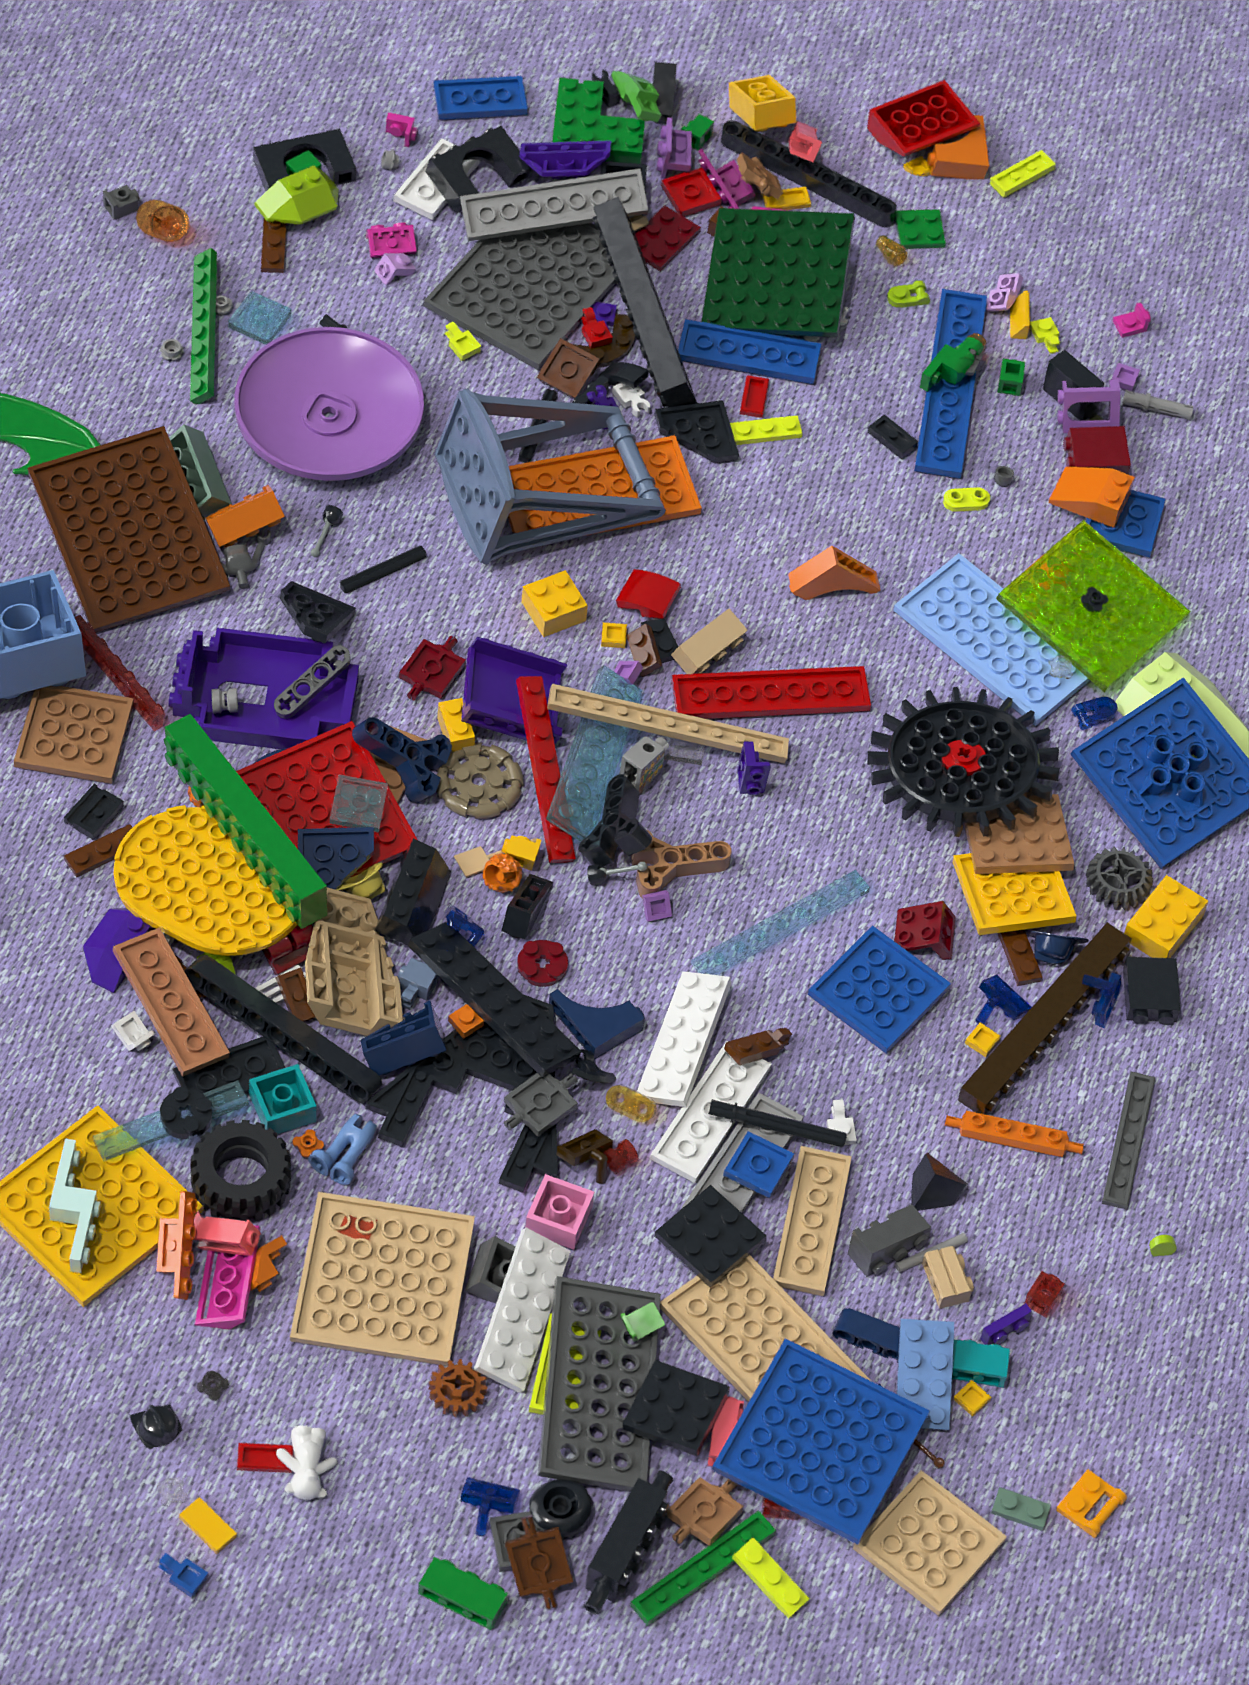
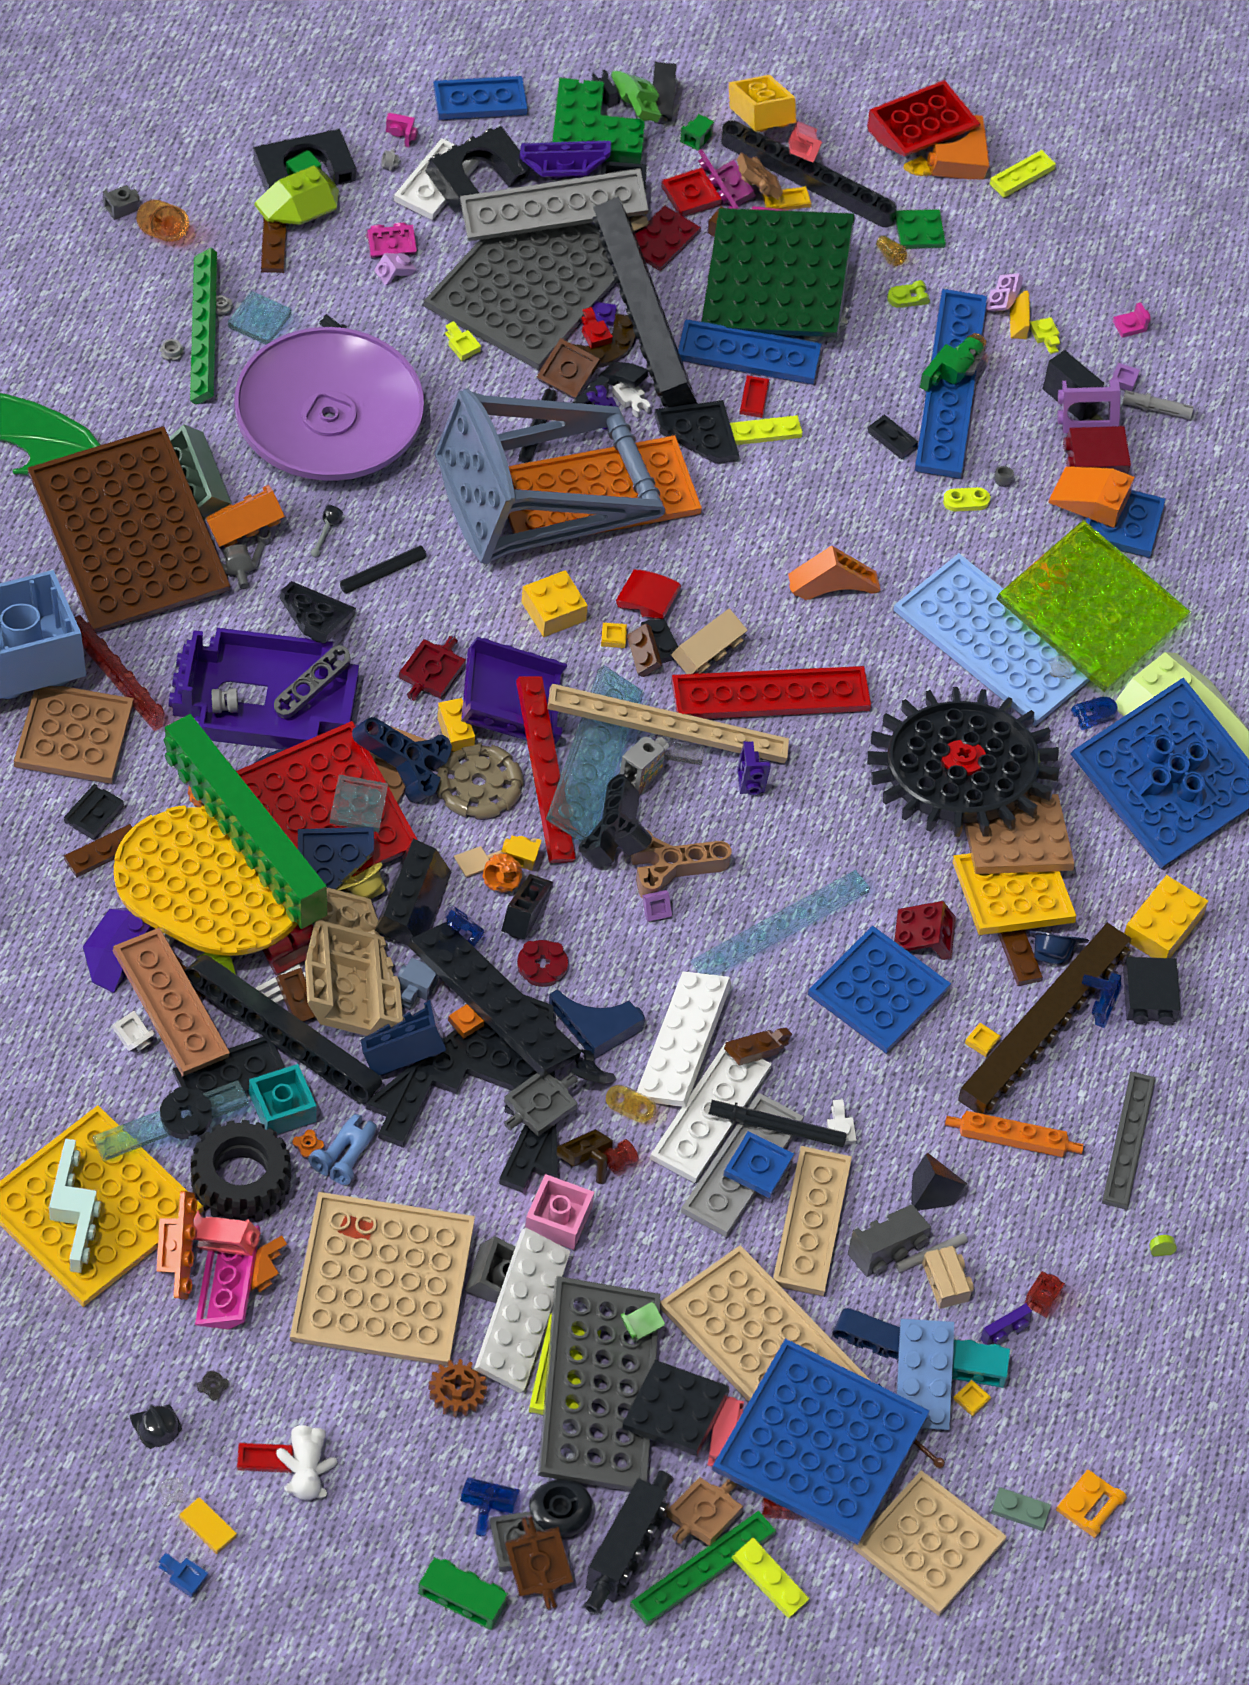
(597, 873): hinge -> none
(629, 670): medium lavender plate -> none
(673, 149): medium lavender bracket -> none
(710, 1236): black plate -> none
(1001, 995): clear blue plate -> none
(1011, 377): green brick -> none
(1093, 600): black plate -> none
(1114, 882): dark grey gear -> none

